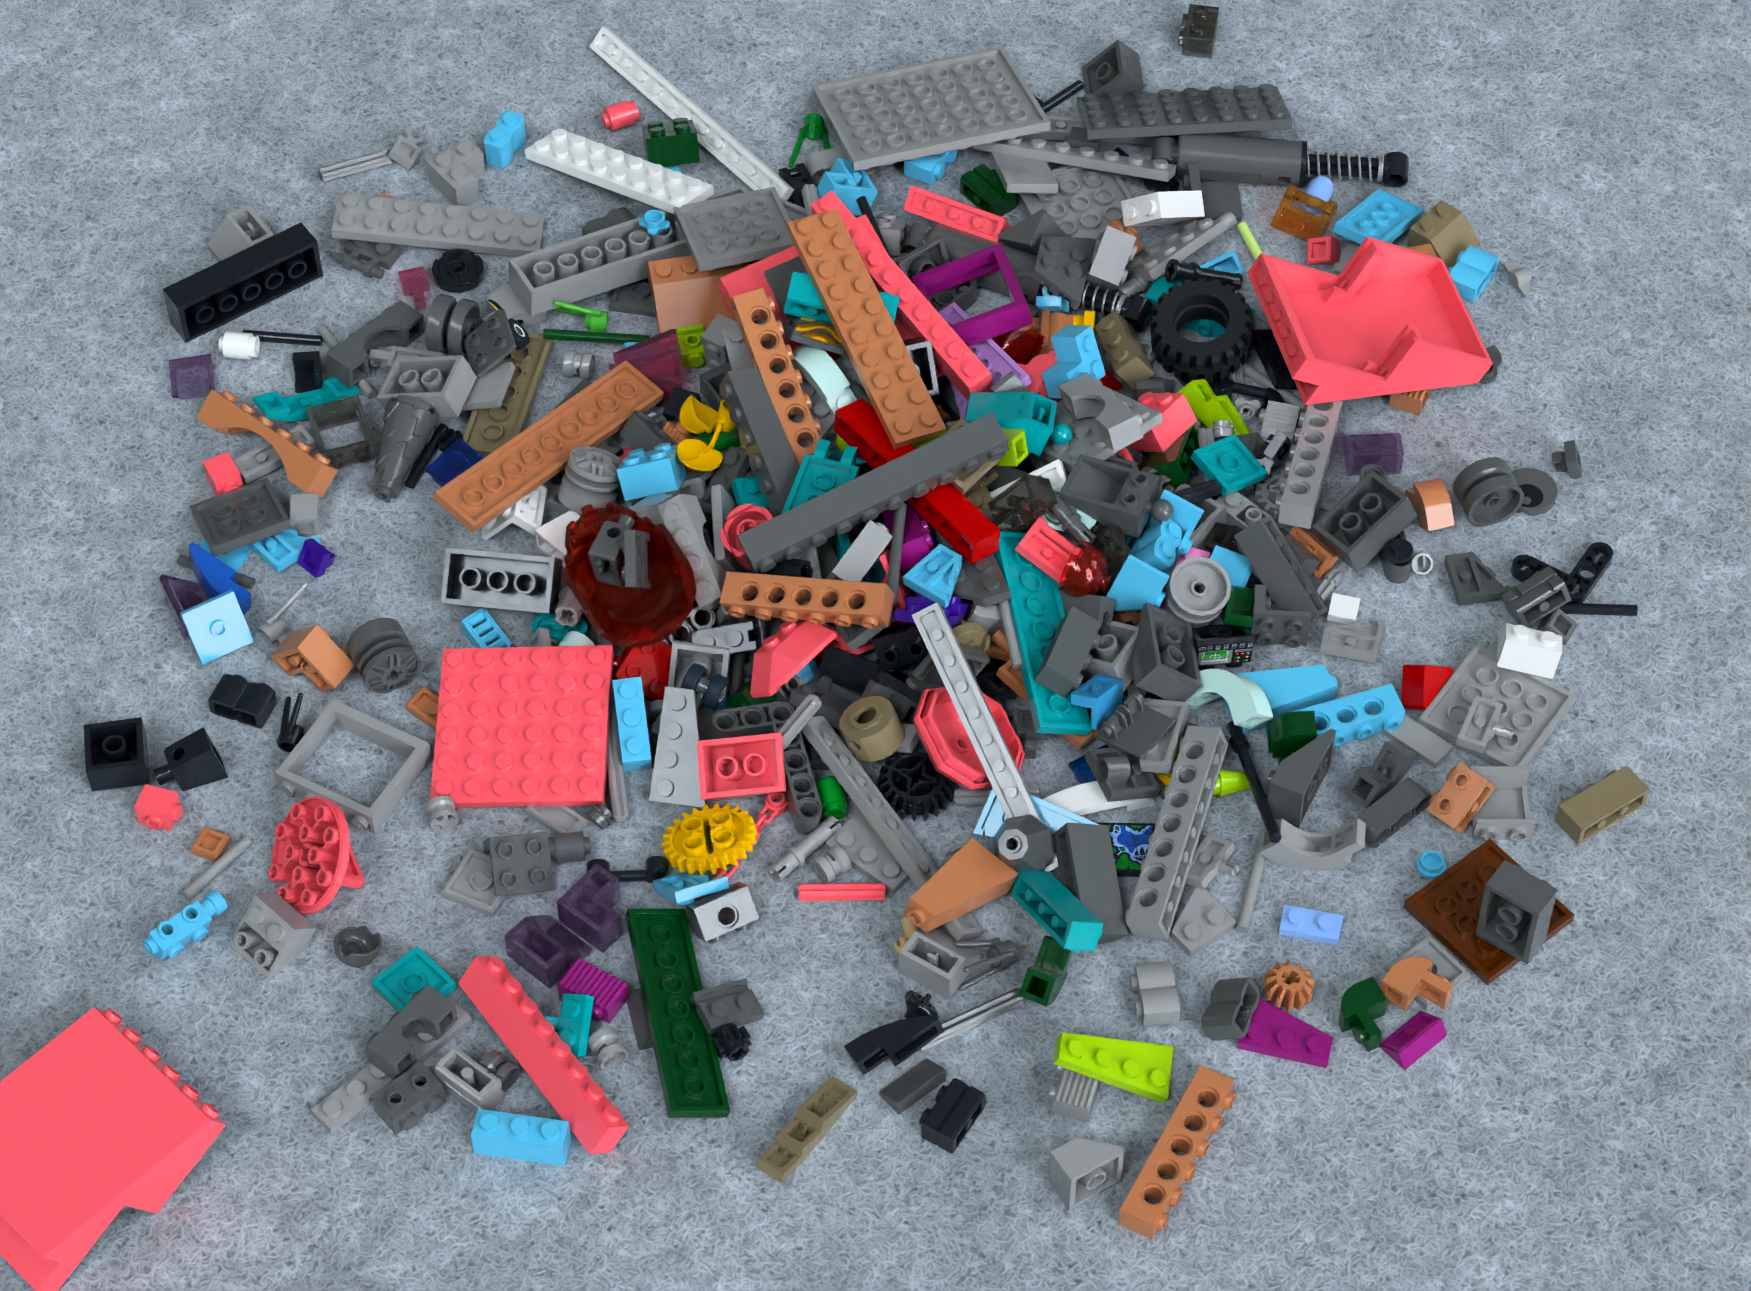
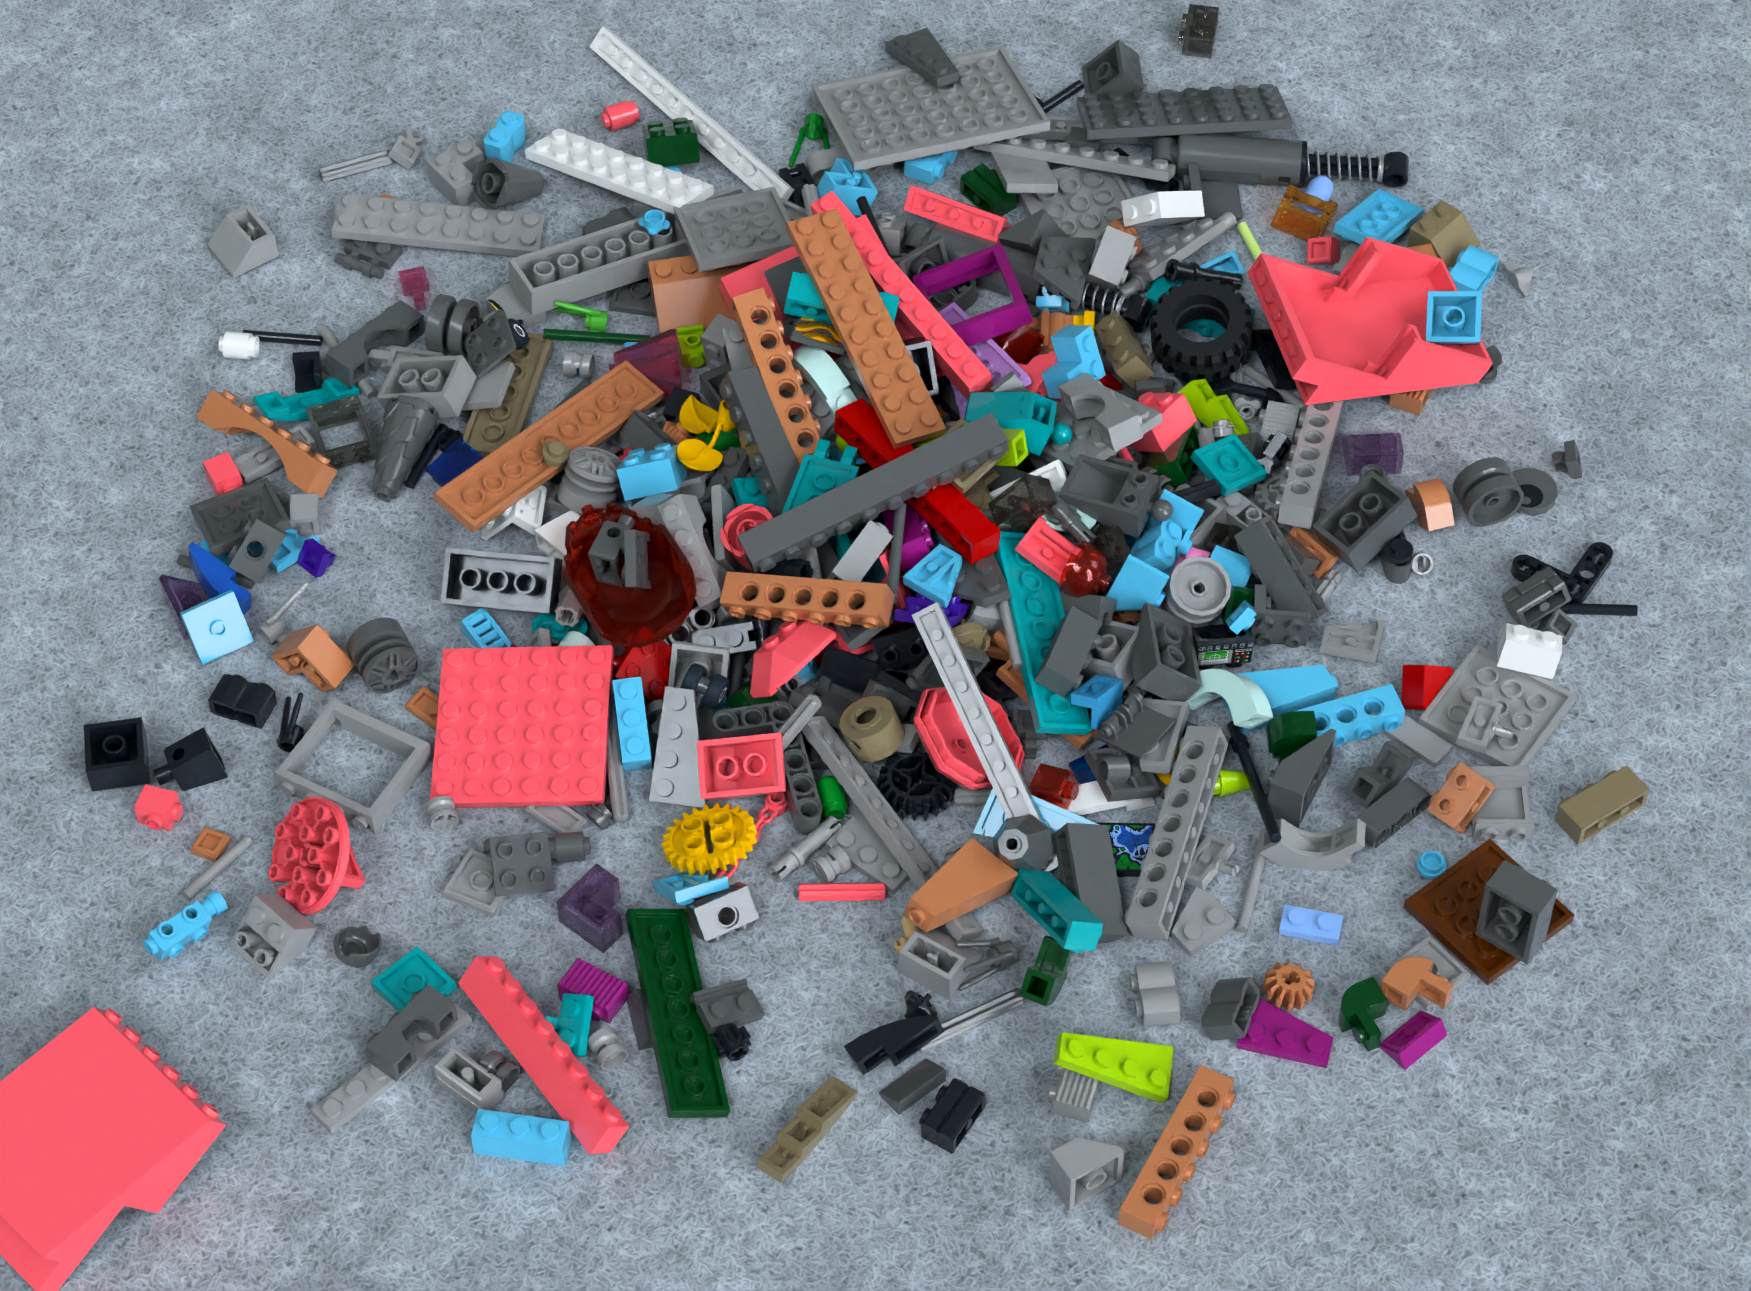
(191, 376): clear purple piece -> none
(243, 282): black brick -> none
(255, 565): none -> dark grey brick
(408, 1098): dark grey brick -> none
(458, 271): black plate -> none
(504, 183): none -> dark grey cone
(544, 948): clear purple slope -> none
(555, 453): none -> dark tan plate
(655, 868): black bar -> none
(923, 56): none -> dark grey wing
(1054, 785): none -> clear red brick
(1241, 618): none -> medium azure plate
(1343, 609): white tile -> none
(1454, 317): none -> medium azure slope
(1472, 580): dark grey wing -> none

